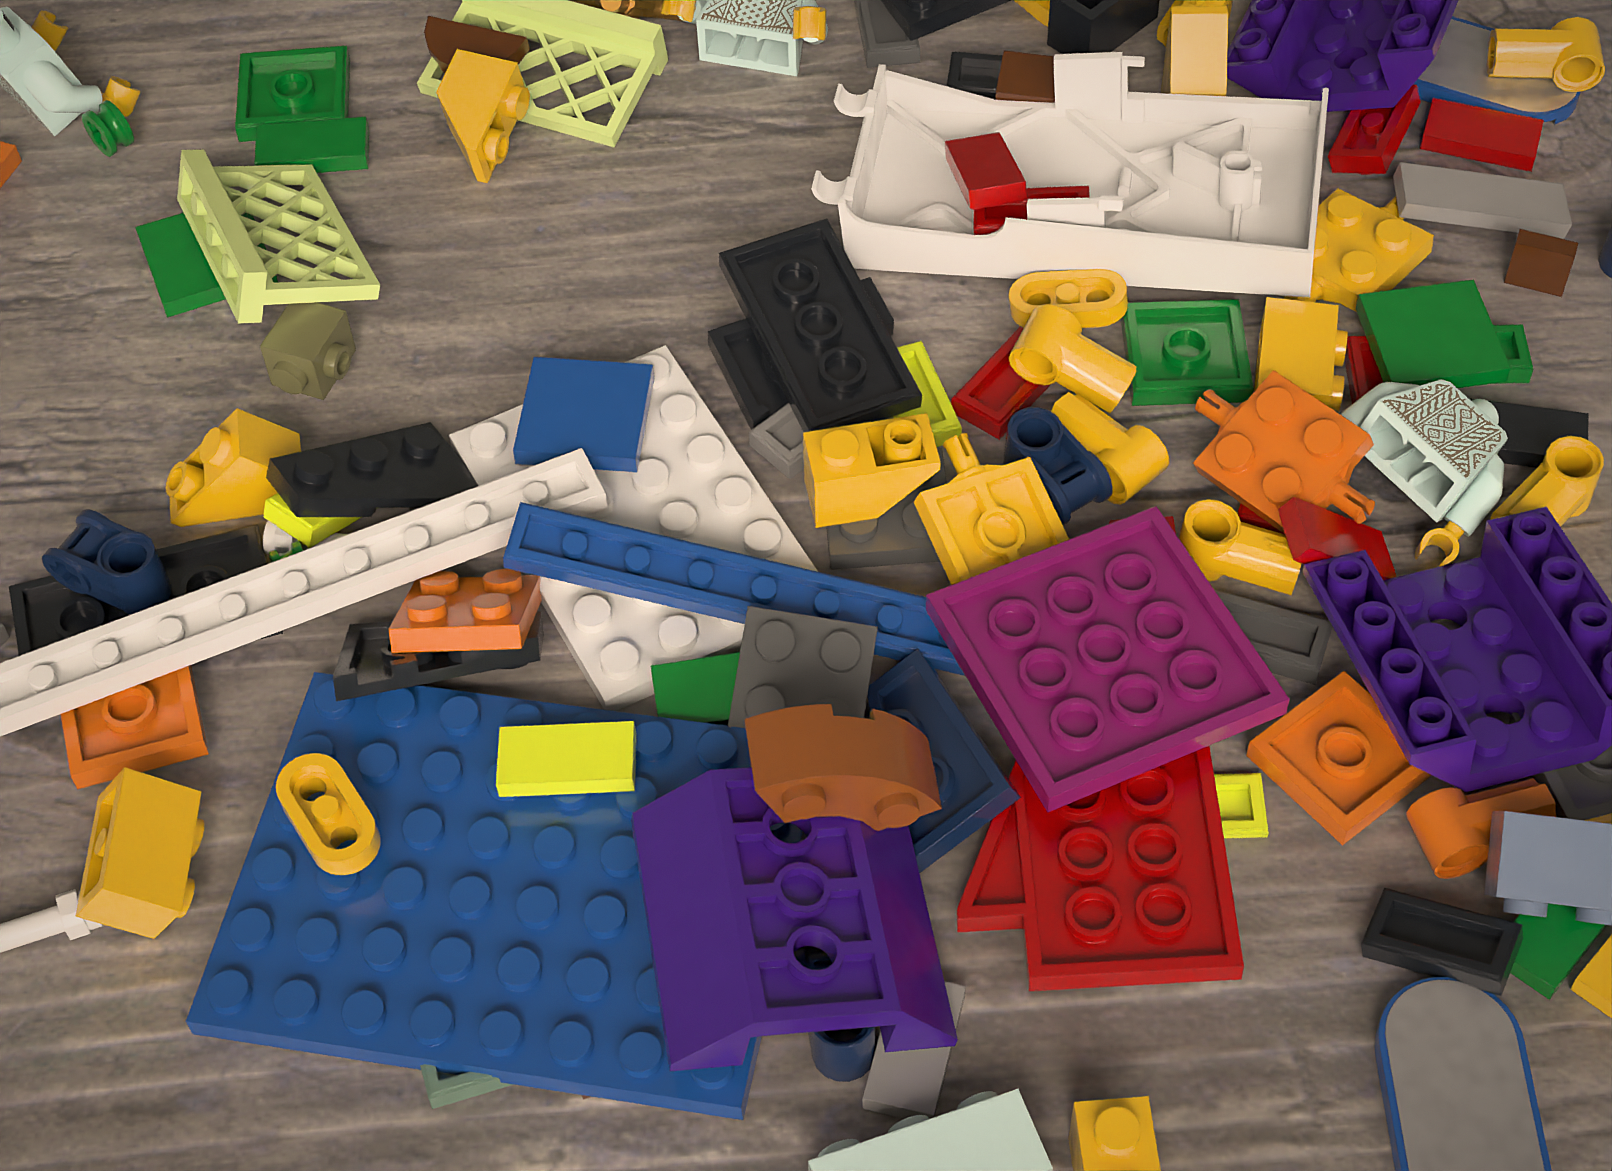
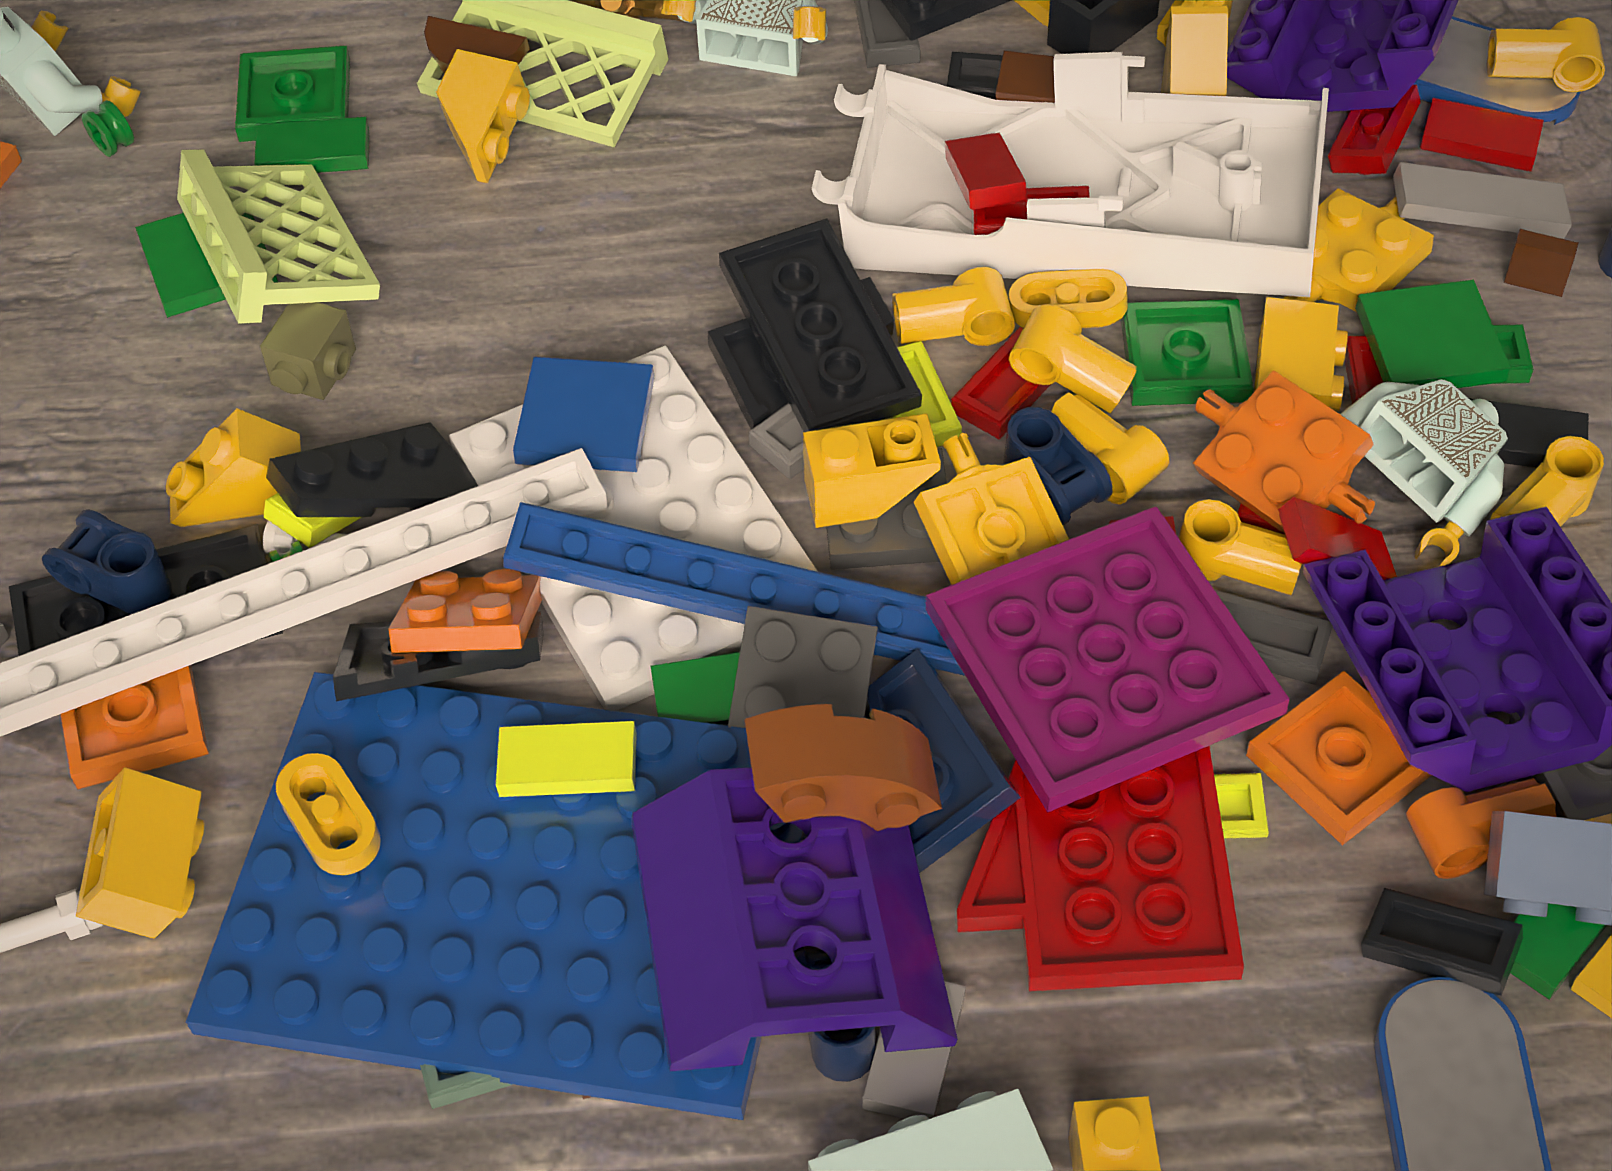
(970, 307): none -> yellow piece

